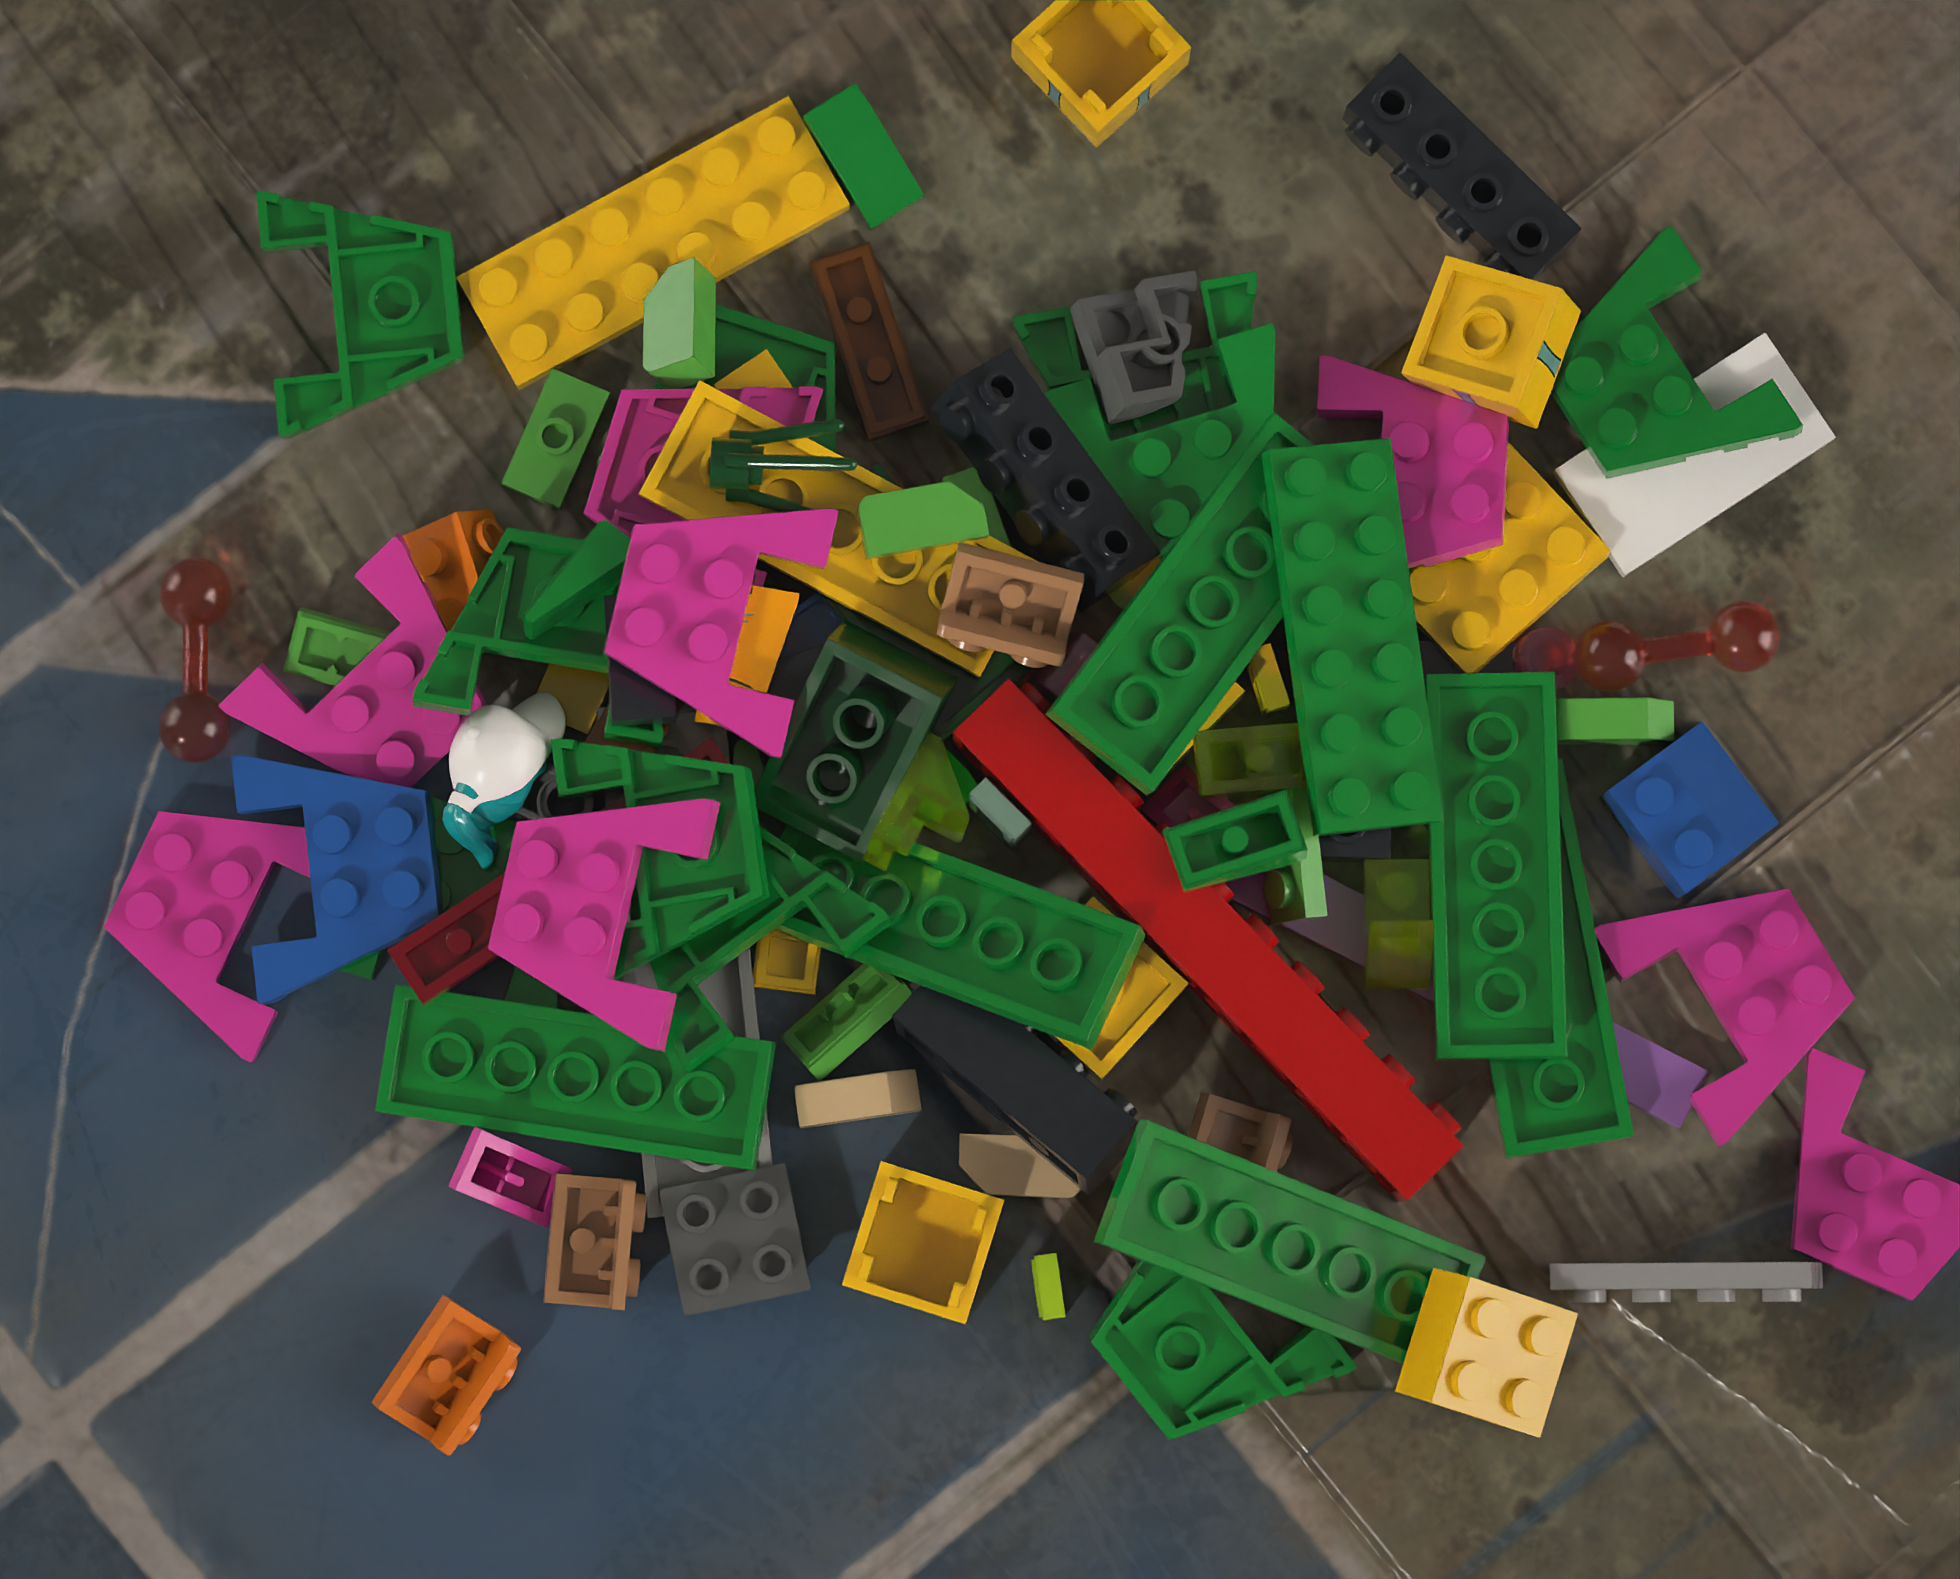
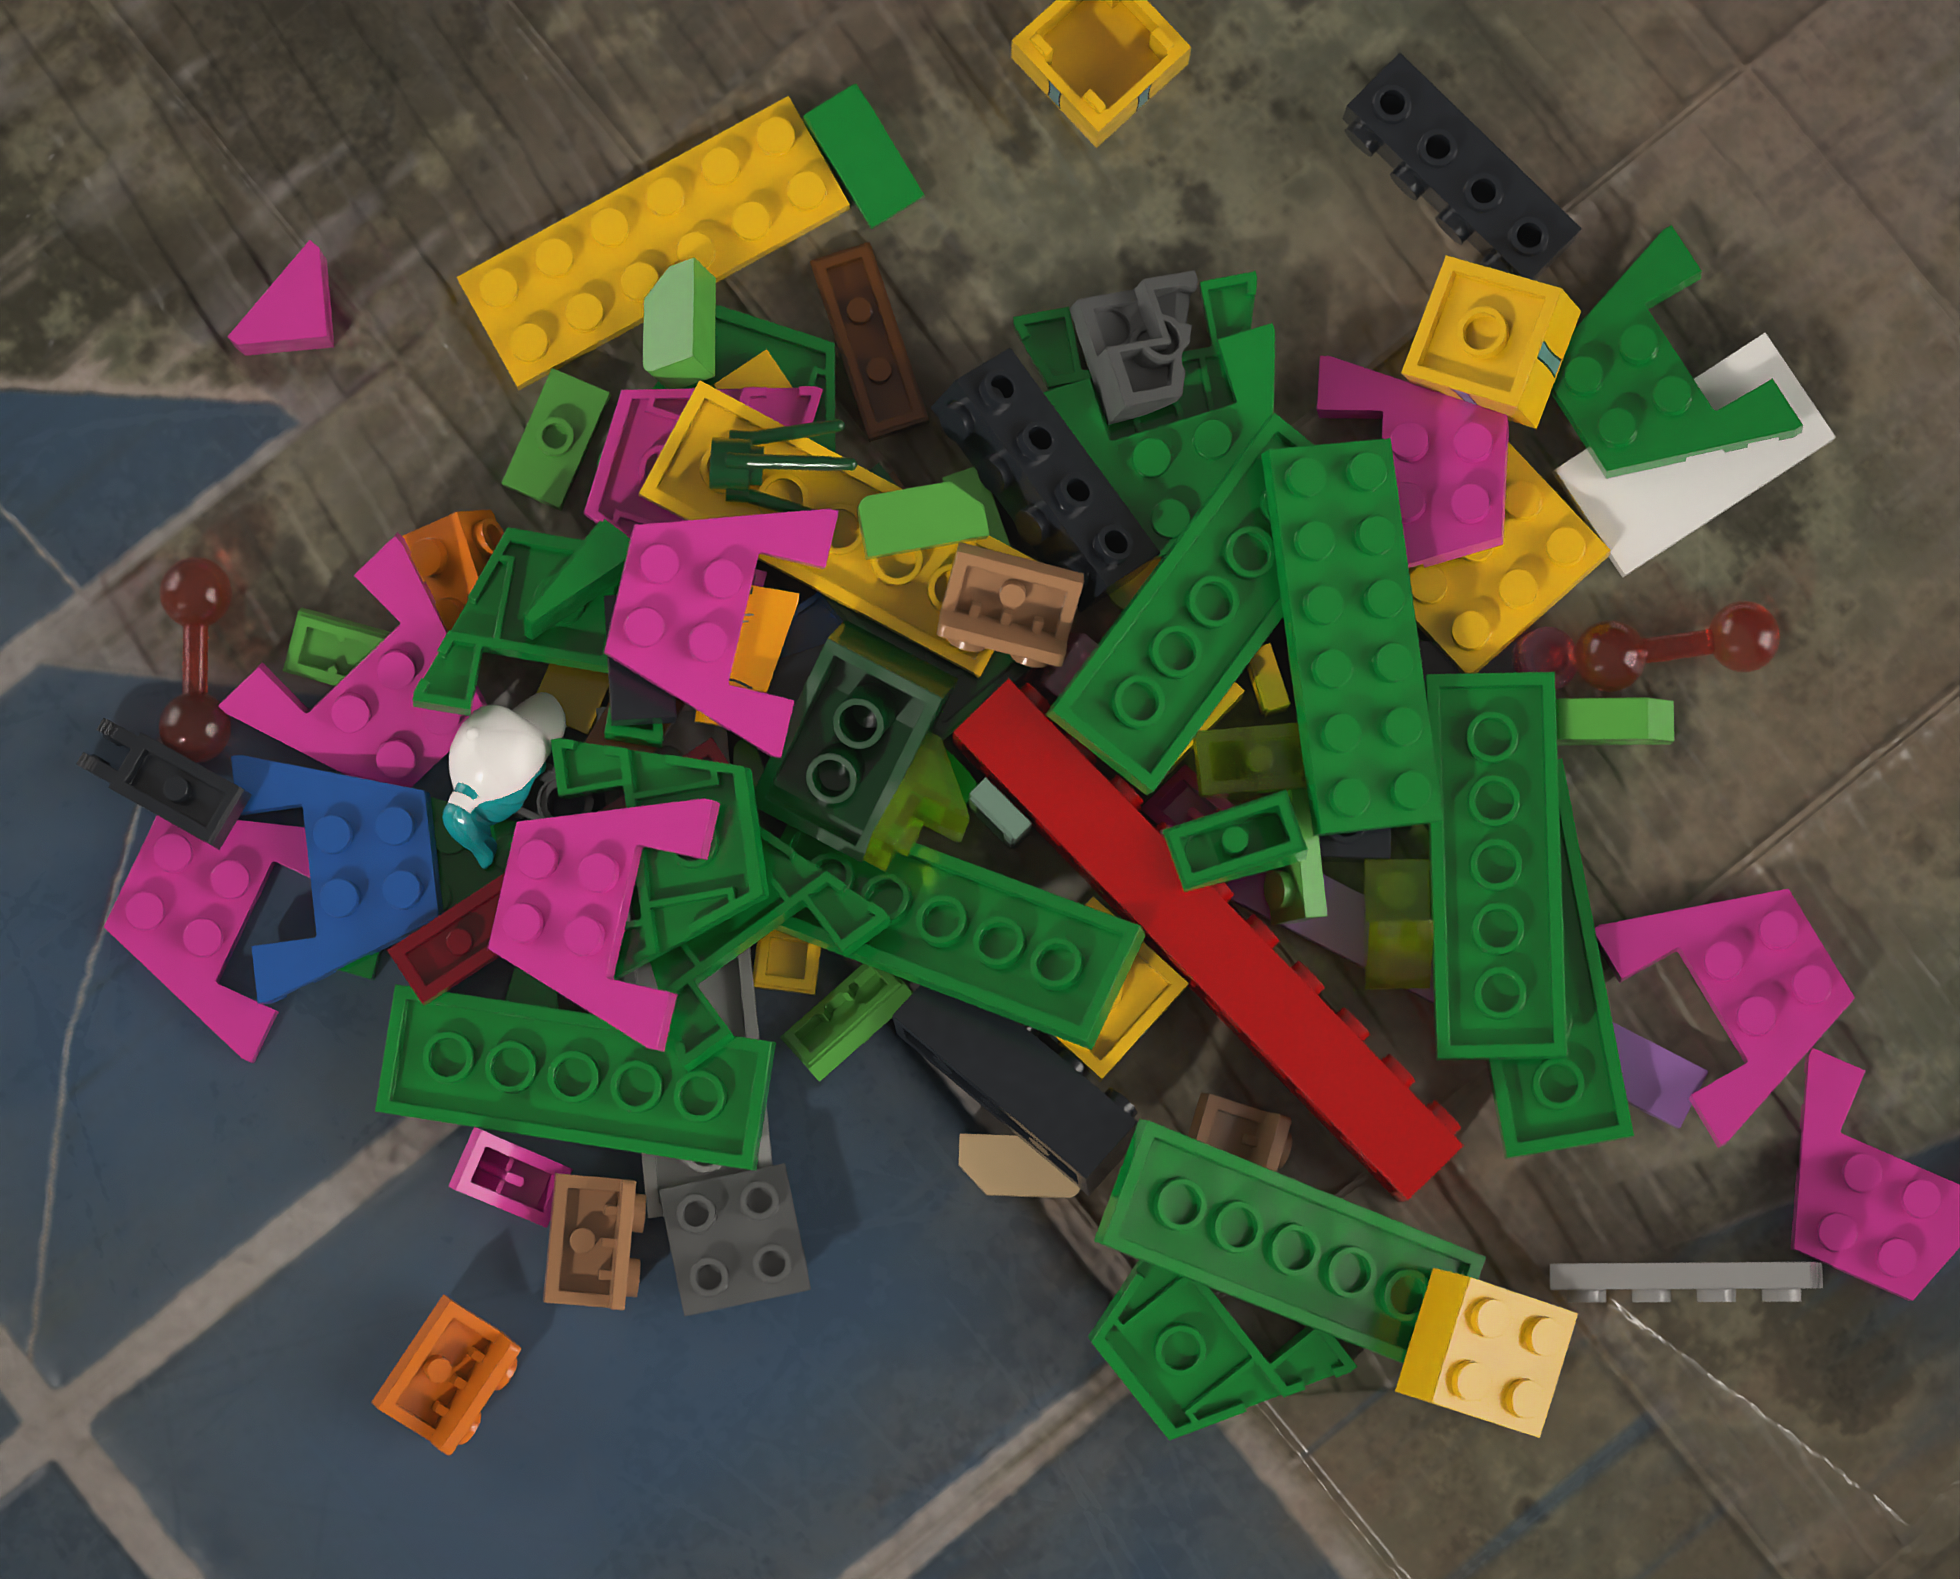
(170, 785): none -> black hinge
(292, 311): none -> dark pink slope
(390, 305): green wing -> none
(857, 1098): tan piece -> none
(923, 1242): yellow container -> none
(1048, 1286): lime tile -> none
(1689, 810): blue slope -> none

